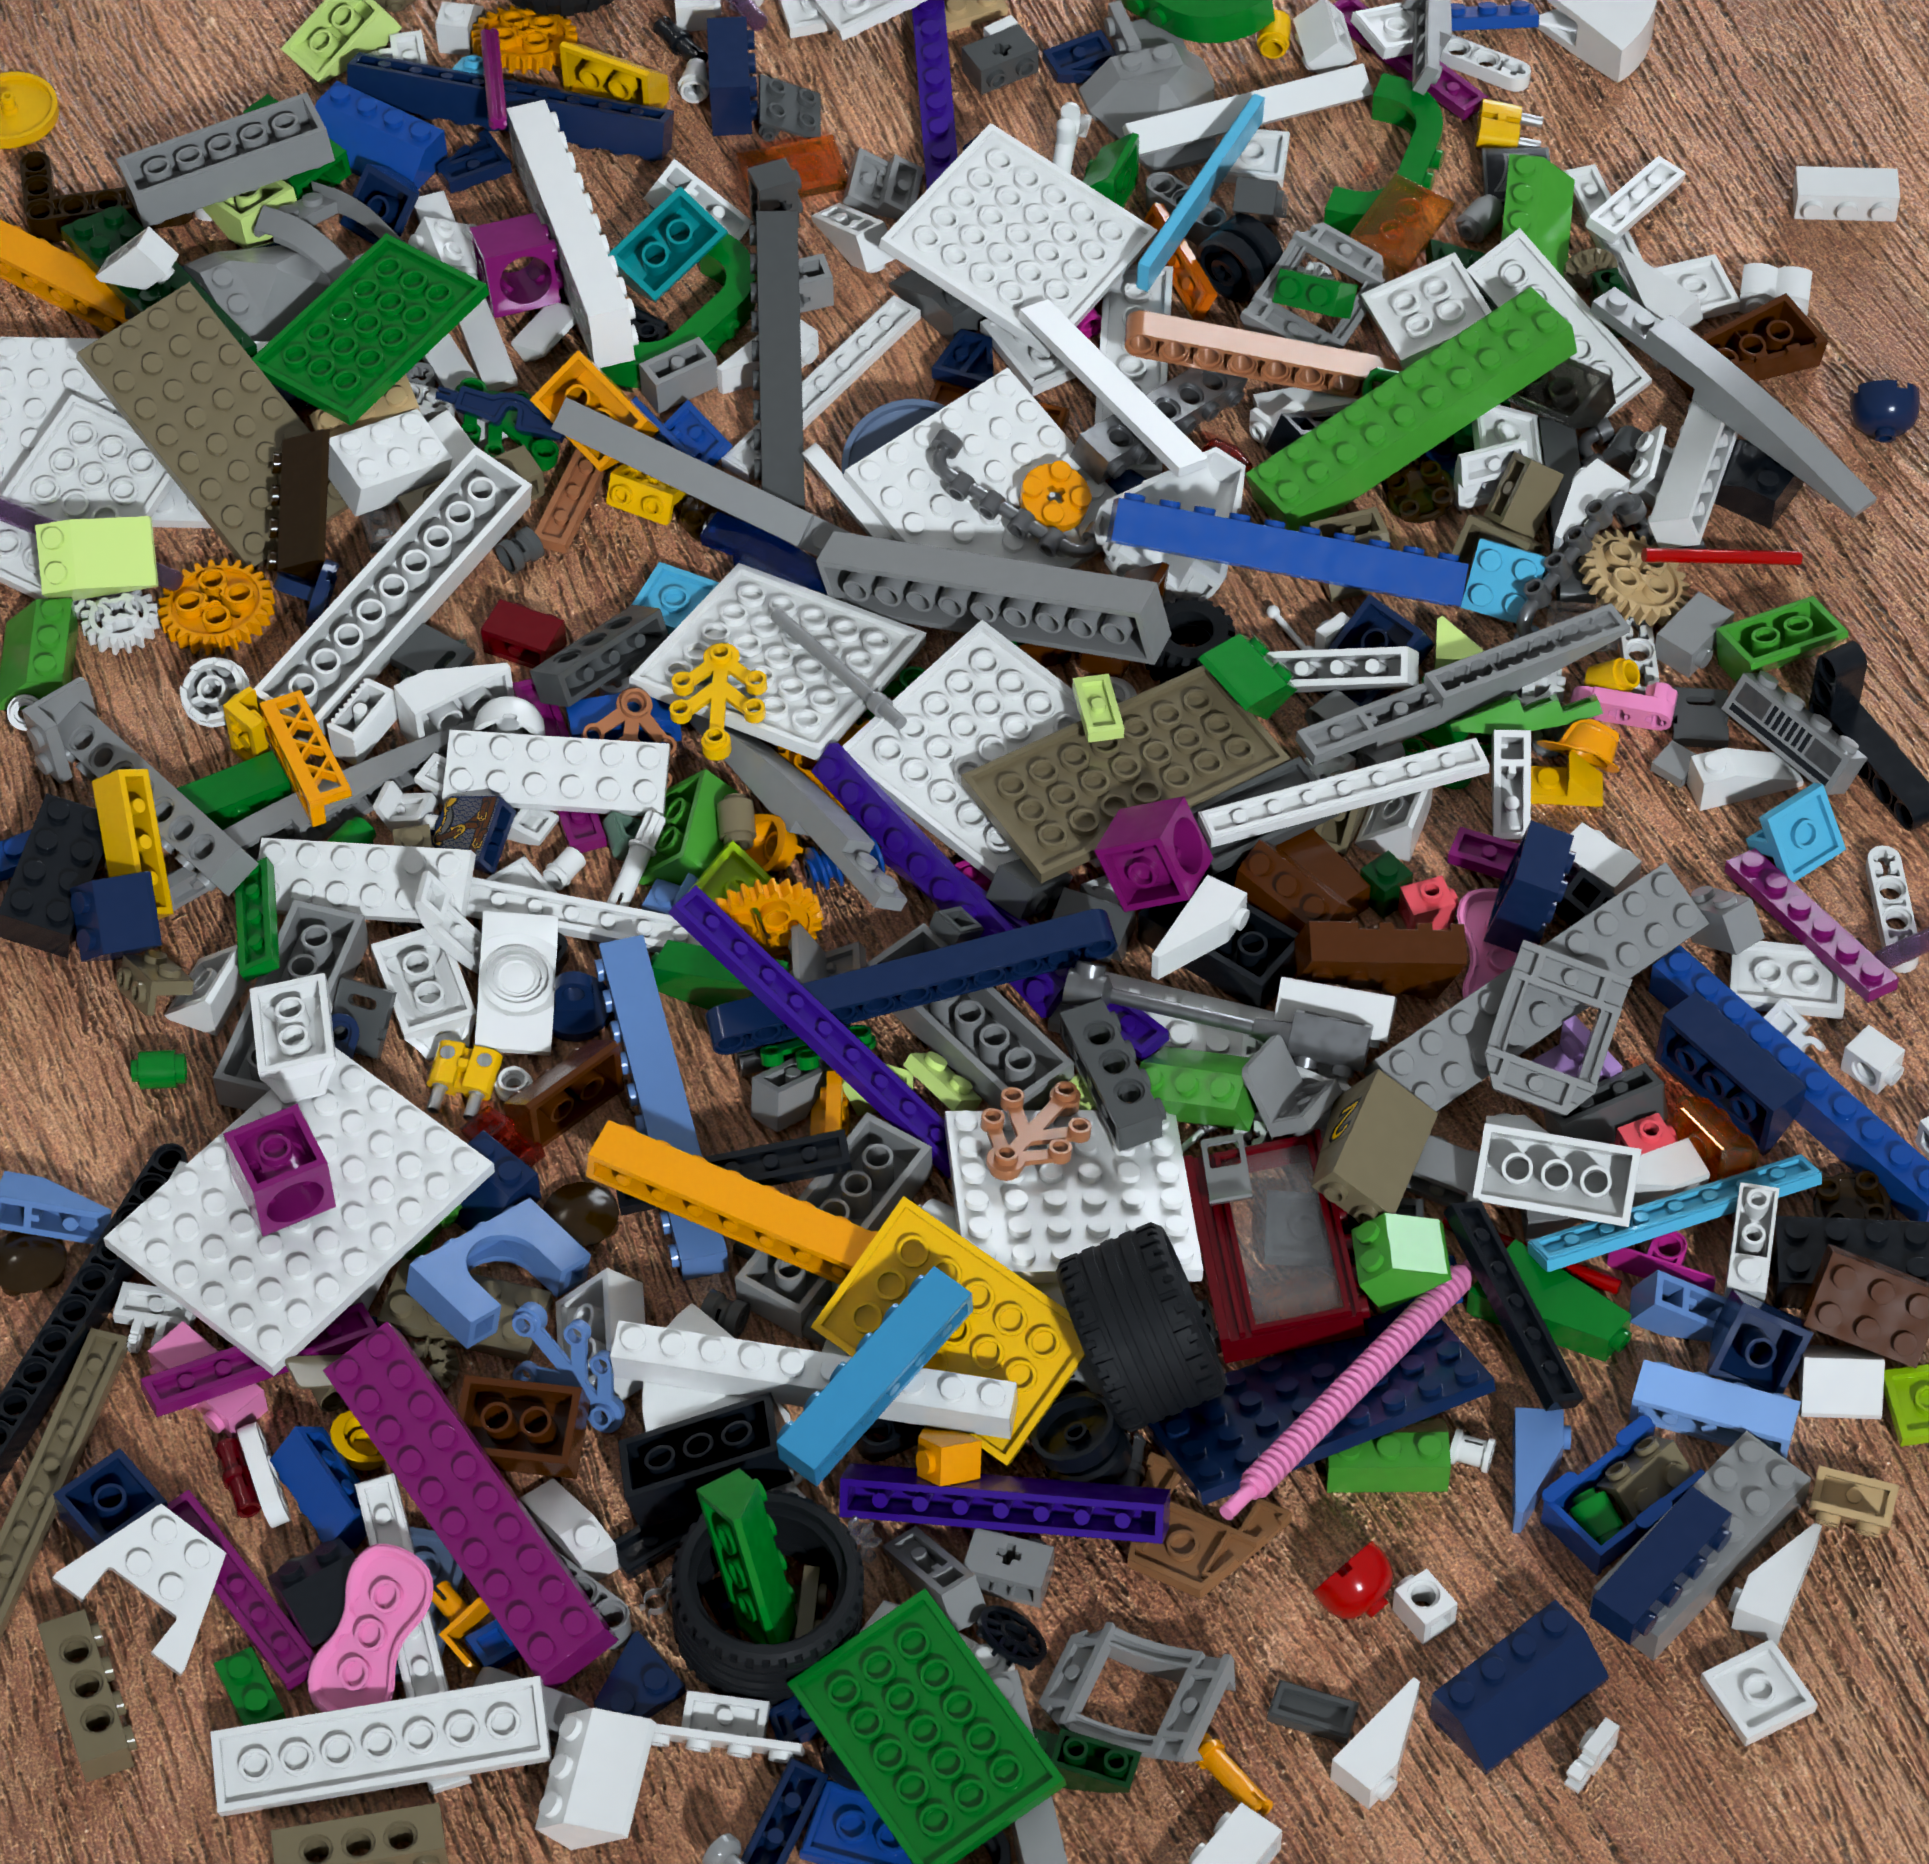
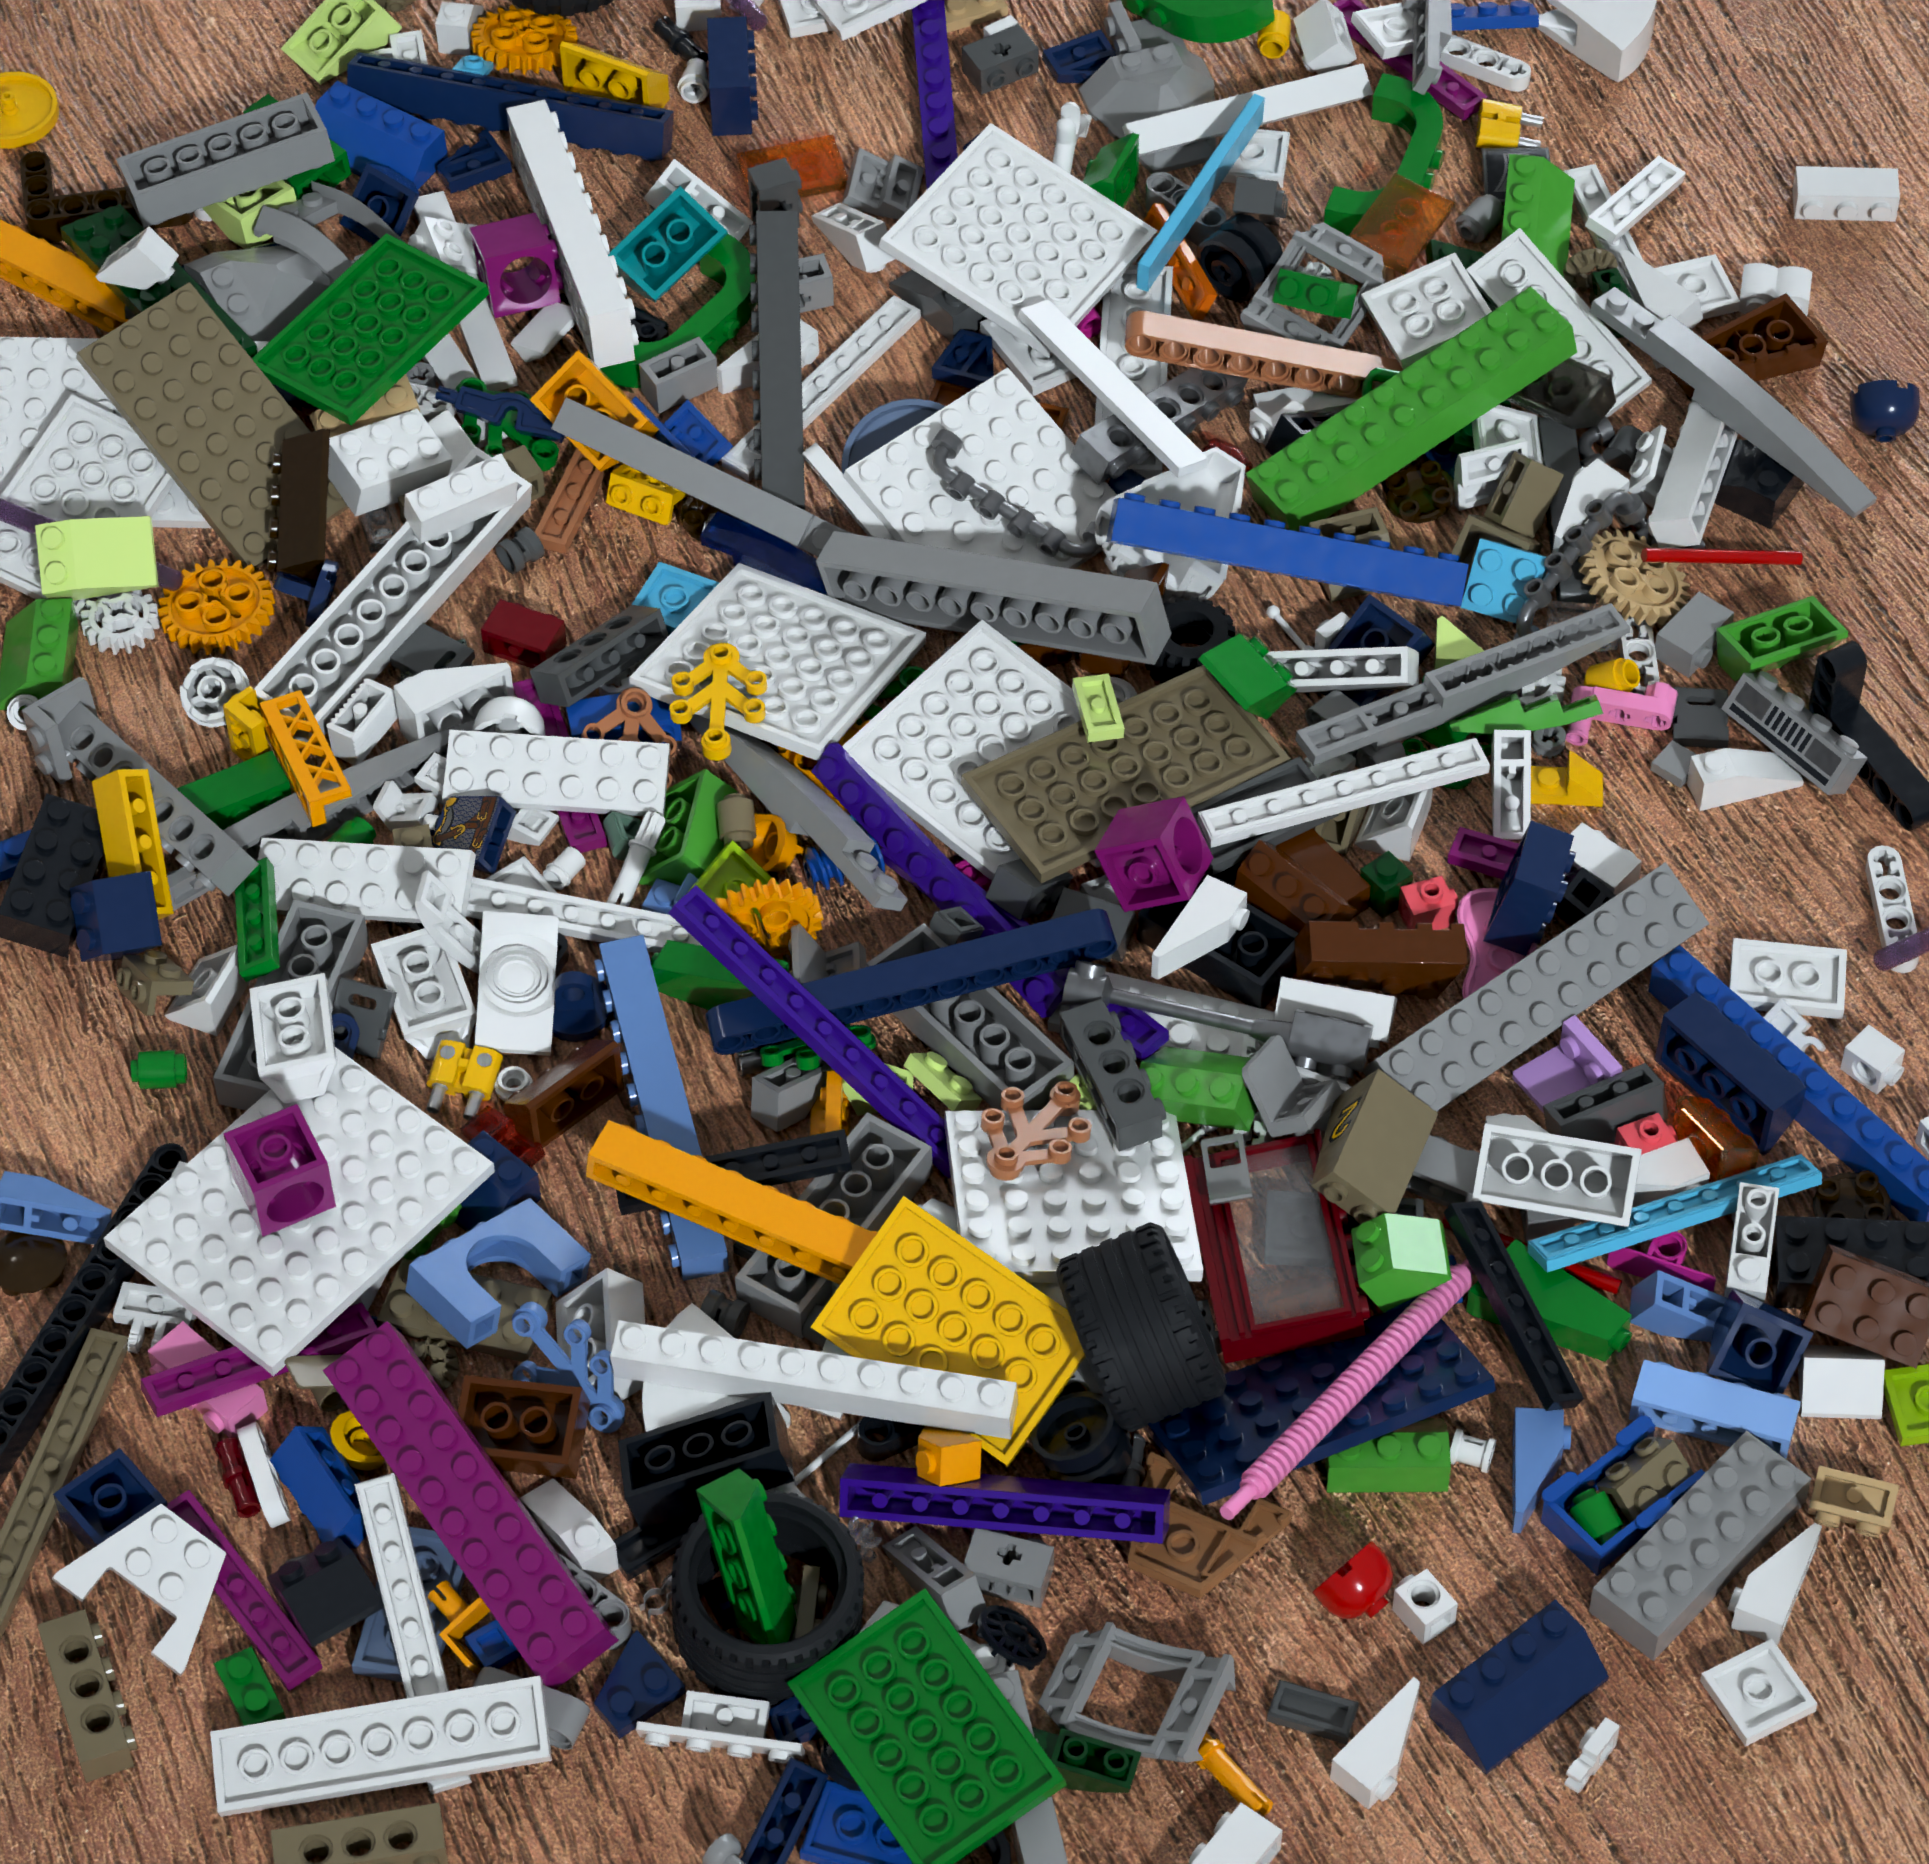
(384, 1602): bright pink plate -> none
(460, 498): none -> white brick
(493, 79): magenta axle -> none
(584, 1212): dark brown dish -> none
(595, 1777): white slope -> none
(788, 109): dark grey hinge -> none
(874, 1375): dark azure brick -> none
(875, 701): light grey bar -> none
(1060, 479): light orange plate -> none
(1575, 982): light grey wedge -> none
(1590, 741): light orange piece -> none
(1661, 1566): dark blue brick -> none
(1731, 918): light grey brick -> none
(1799, 833): medium azure bracket -> none
(1811, 925): magenta plate -> none

